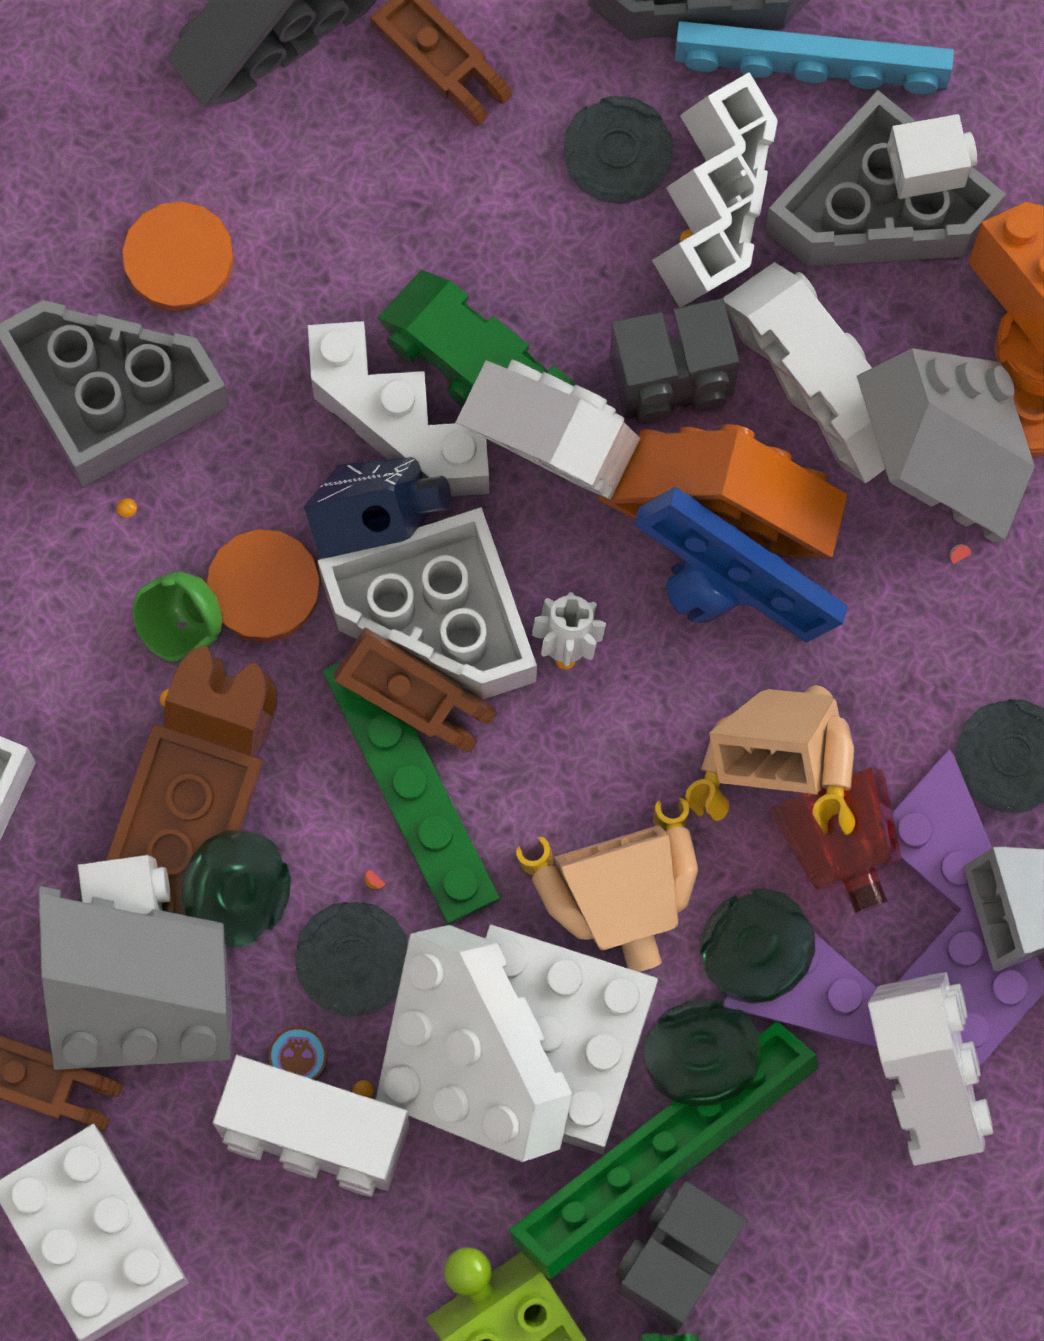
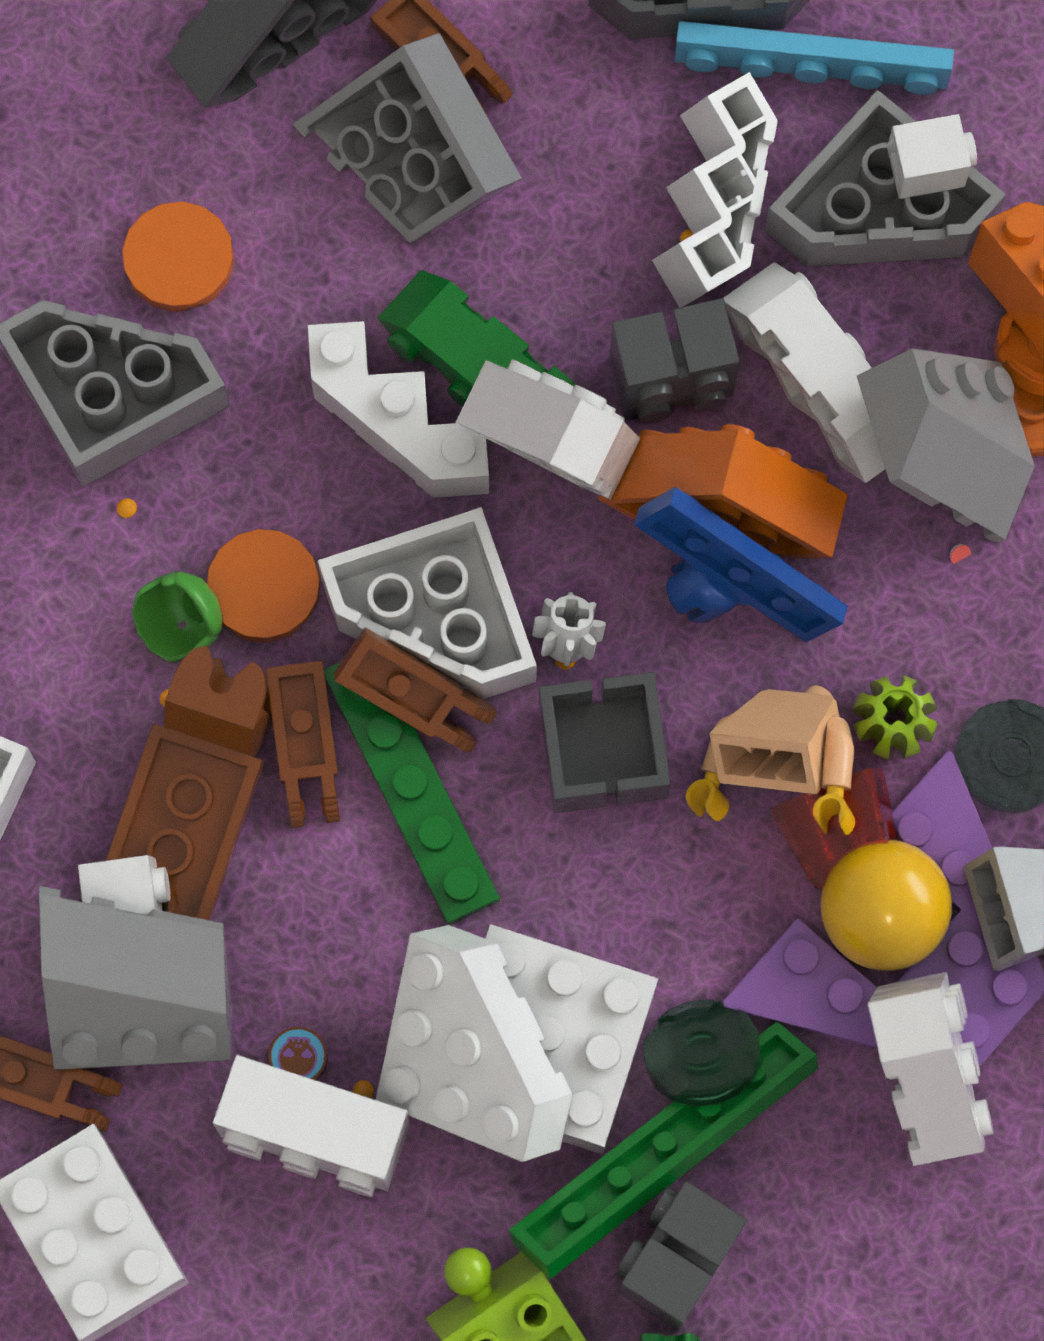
(238, 883): clear green tile -> none
(303, 735): none -> dark orange hinge
(355, 981): tile -> none
(373, 505): dark blue torso -> none
(373, 881): coral piece -> none
(414, 139): none -> light grey wedge
(604, 745): none -> dark grey piece
(616, 168): tile -> none
(621, 887): light nougat torso -> none
(757, 946): clear green tile -> none
(886, 906): none -> yellow piece
(899, 734): none -> lime piece

